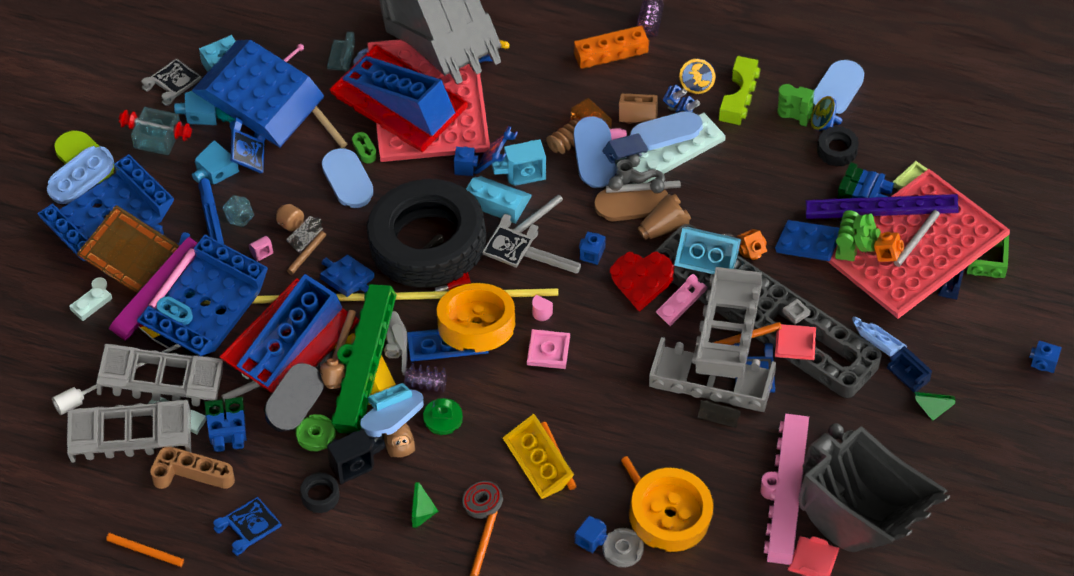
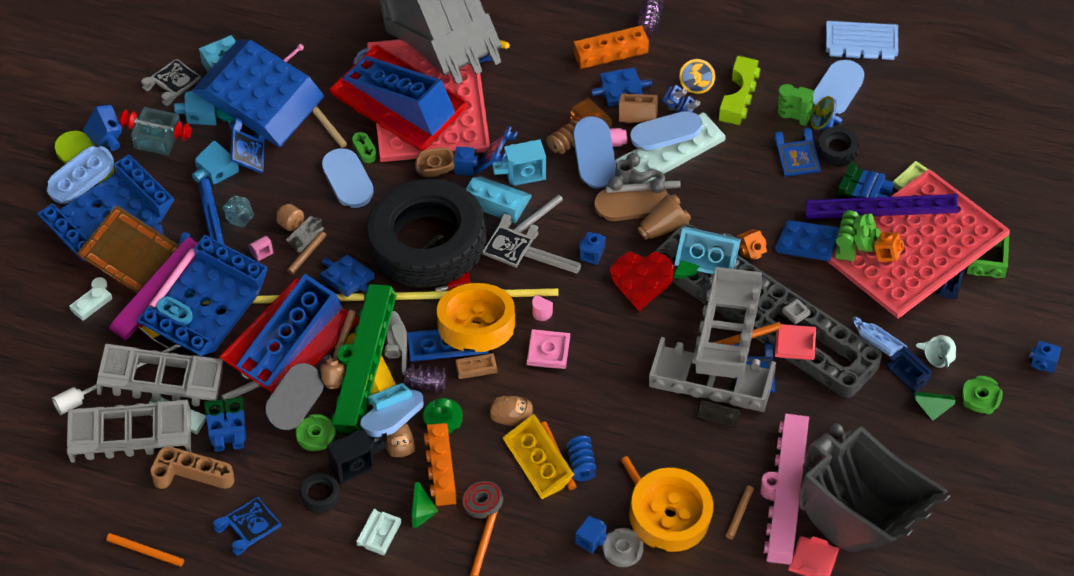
(104, 127): none -> blue torso
(342, 53): clear light blue panel -> none
(379, 532): none -> light aqua plate
(434, 162): none -> medium nougat piece
(441, 464): none -> orange brick
(476, 366): none -> medium nougat plate
(510, 410): none -> medium nougat piece
(581, 458): none -> blue piece
(618, 83): none -> blue plate
(625, 147): dark blue hinge -> none
(681, 300): bright pink plate -> none
(686, 269): none -> green tile
(739, 512): none -> medium nougat bar
(798, 157): none -> blue flag
(863, 39): none -> light blue hinge
(916, 238): light grey bar -> none
(939, 346): none -> light aqua hair
(982, 404): none -> bright green plate

